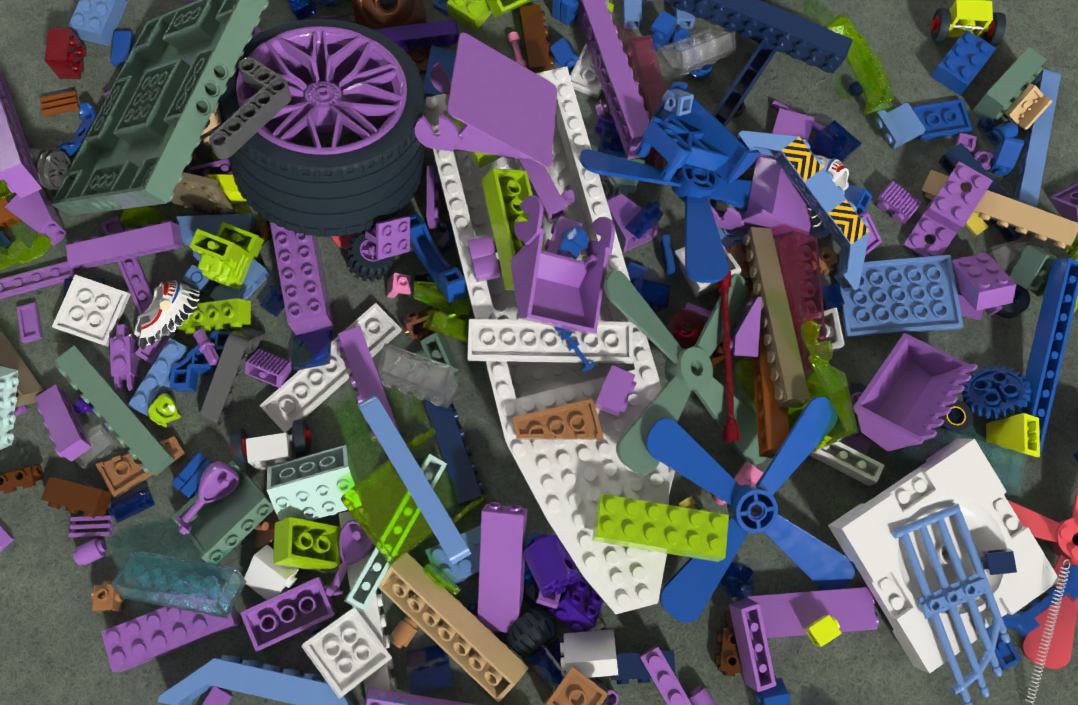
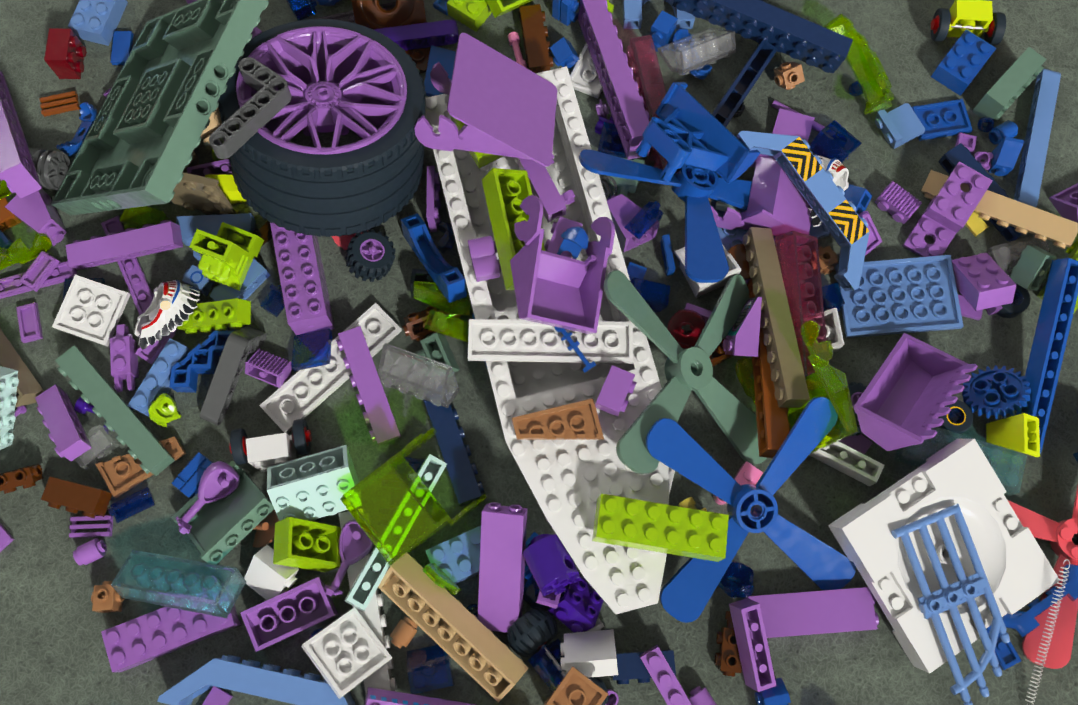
(39, 271): none -> medium lavender tile
(206, 347): medium lavender axle -> none
(390, 237): medium lavender bracket -> none
(398, 284): bright pink bracket -> none
(414, 479): medium blue beam -> none
(674, 100): medium blue brick -> none
(731, 429): dark red hose -> none
(789, 75): none -> medium nougat brick
(823, 630): neon yellow brick -> none
(999, 561): dark blue brick -> none
(1028, 107): tan bracket -> none

